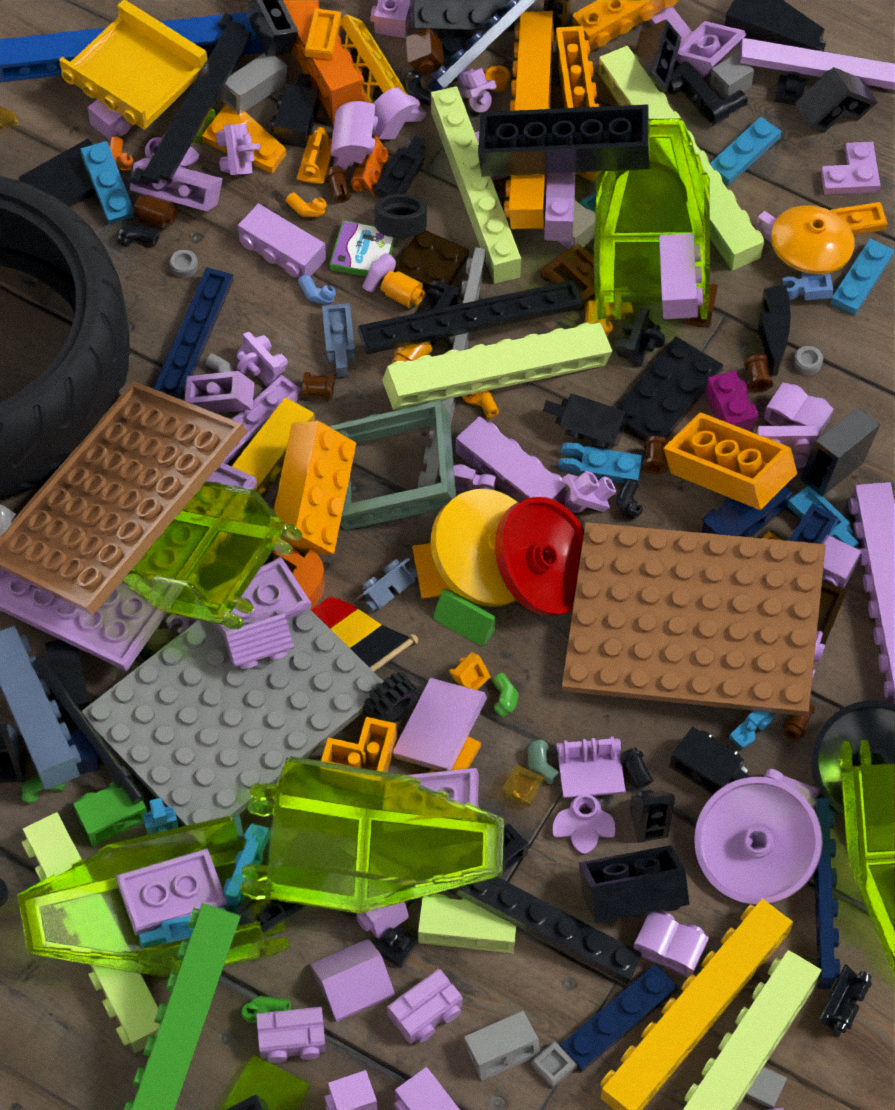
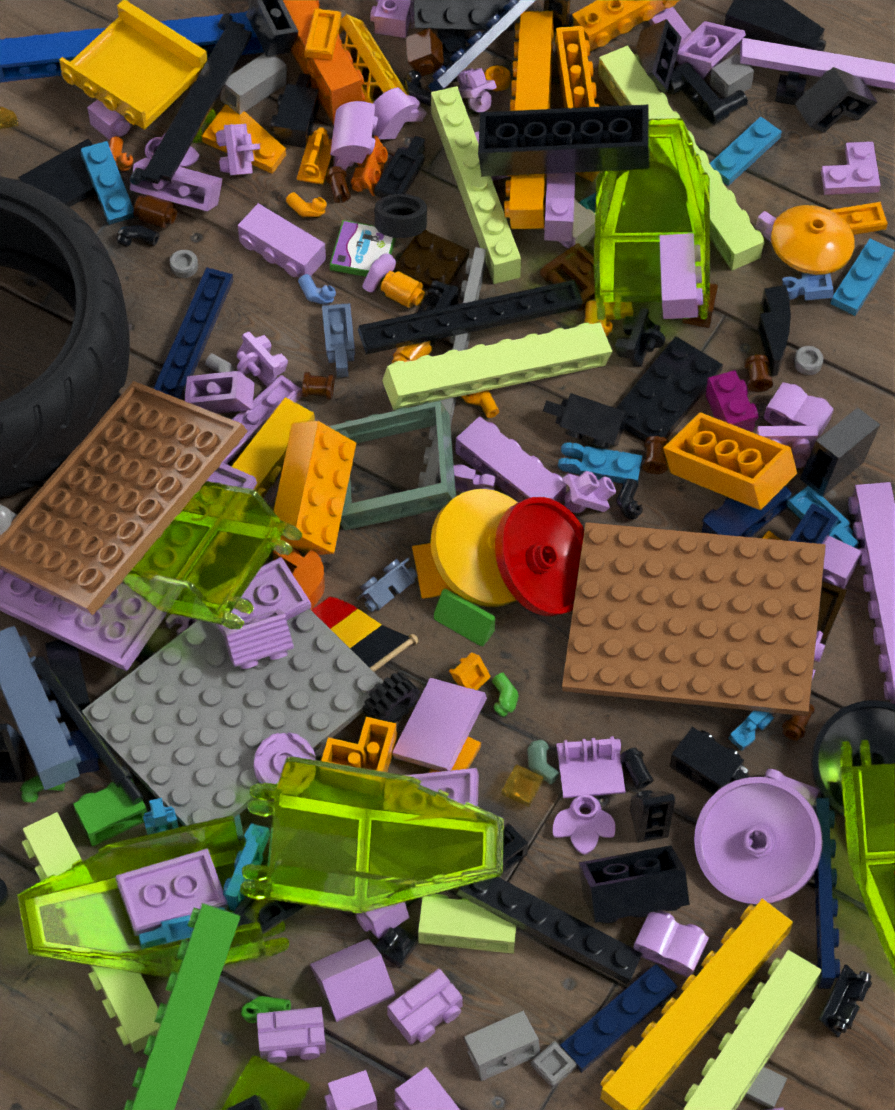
(273, 752): none -> lavender tile

